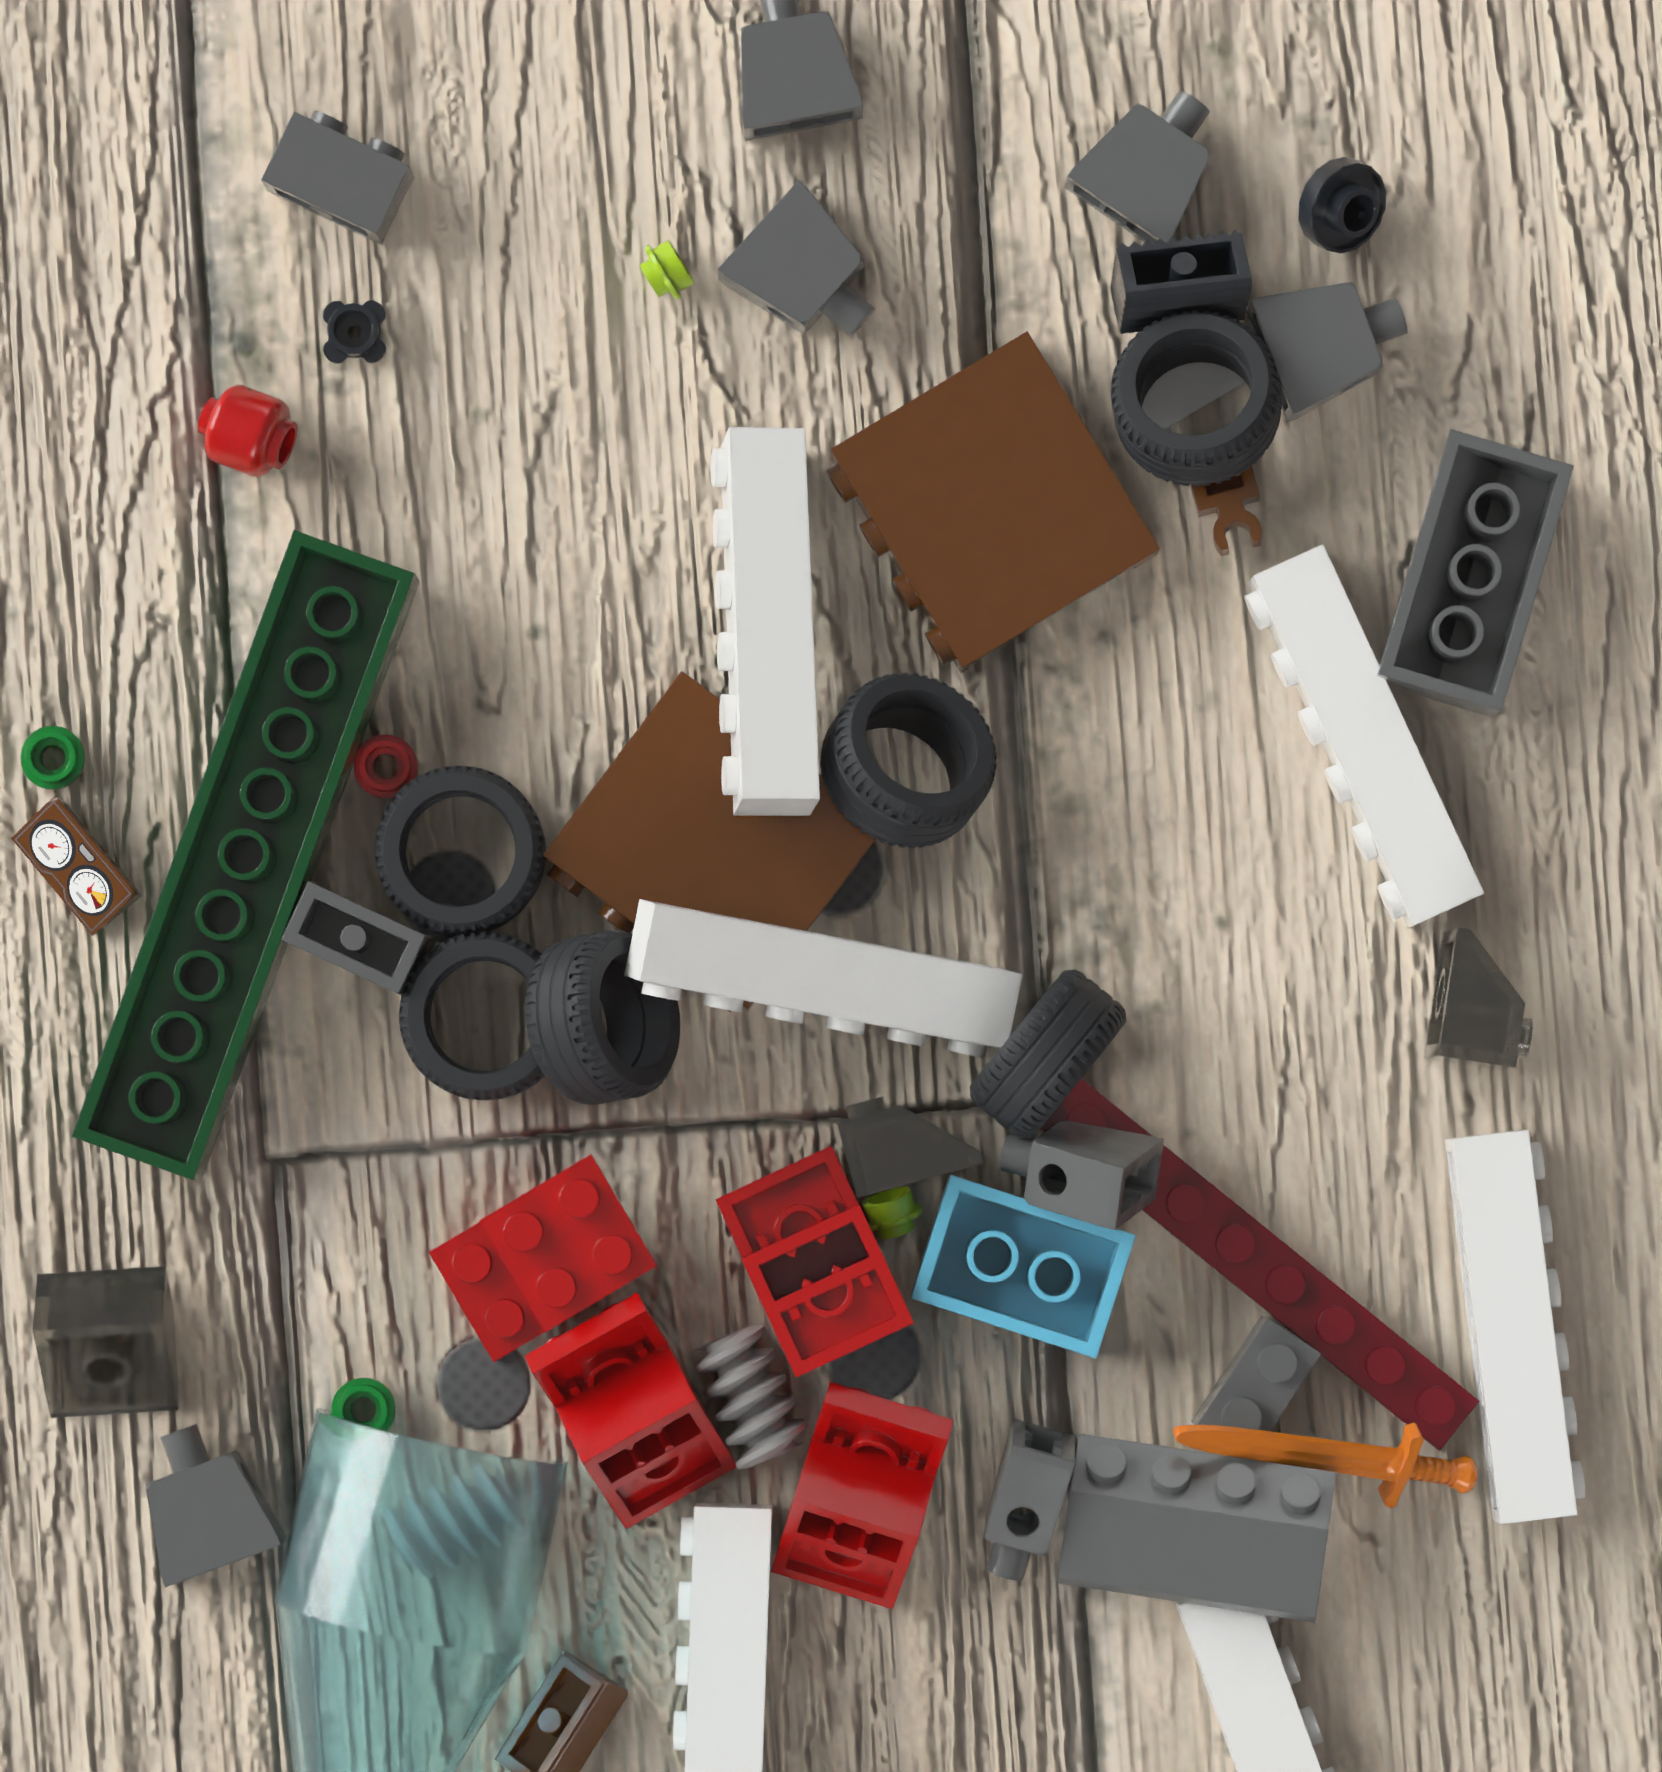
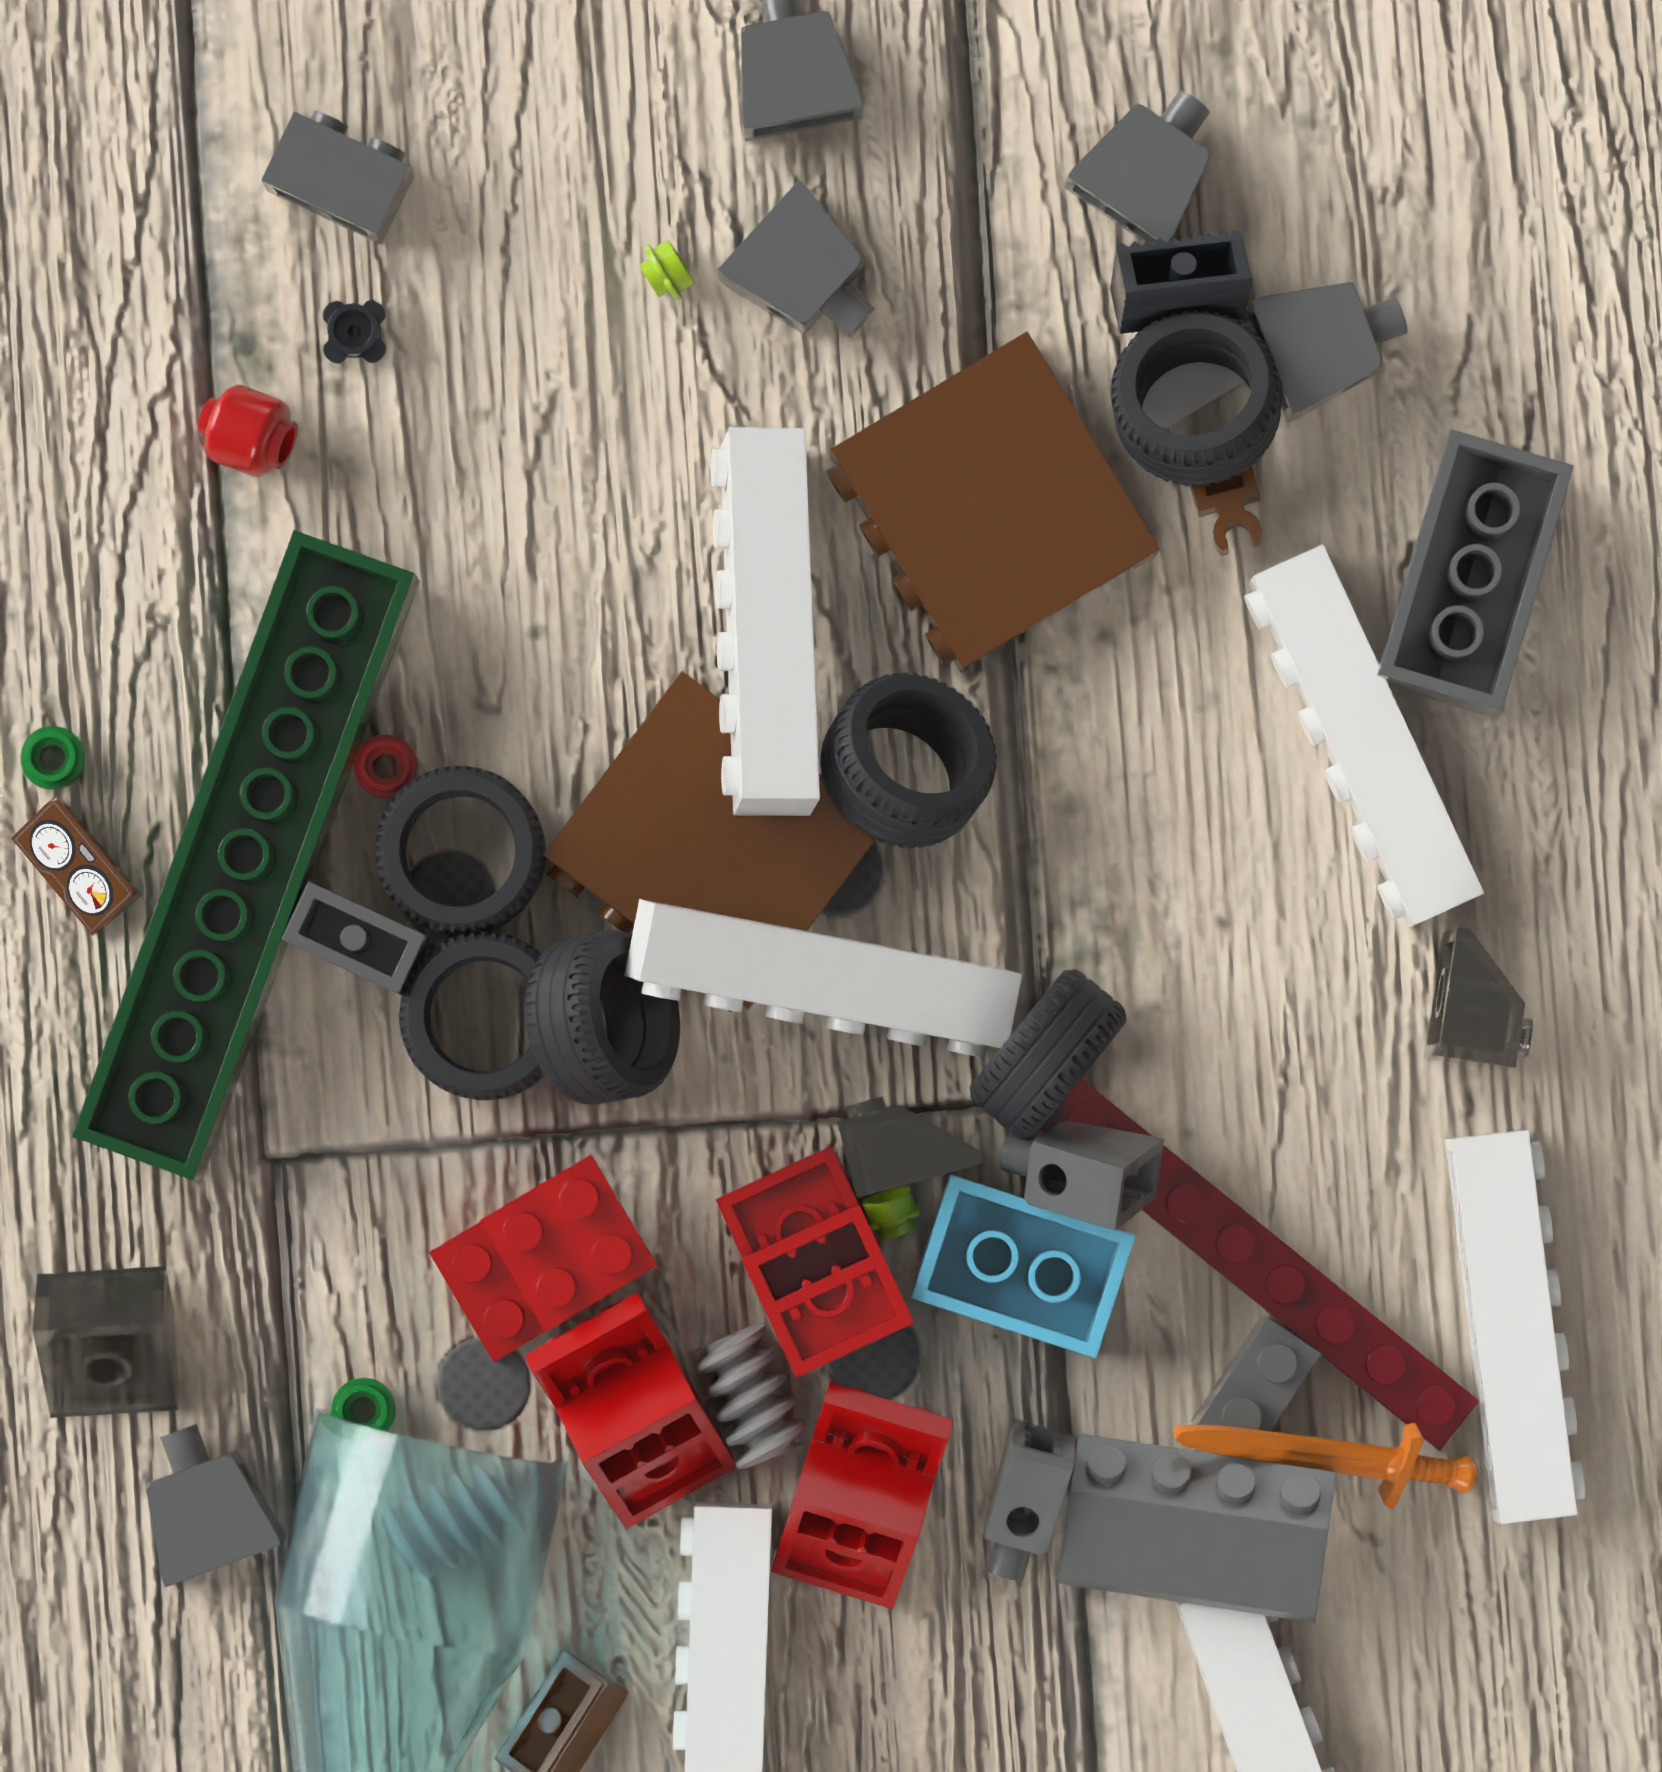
(1342, 205): black plate -> none

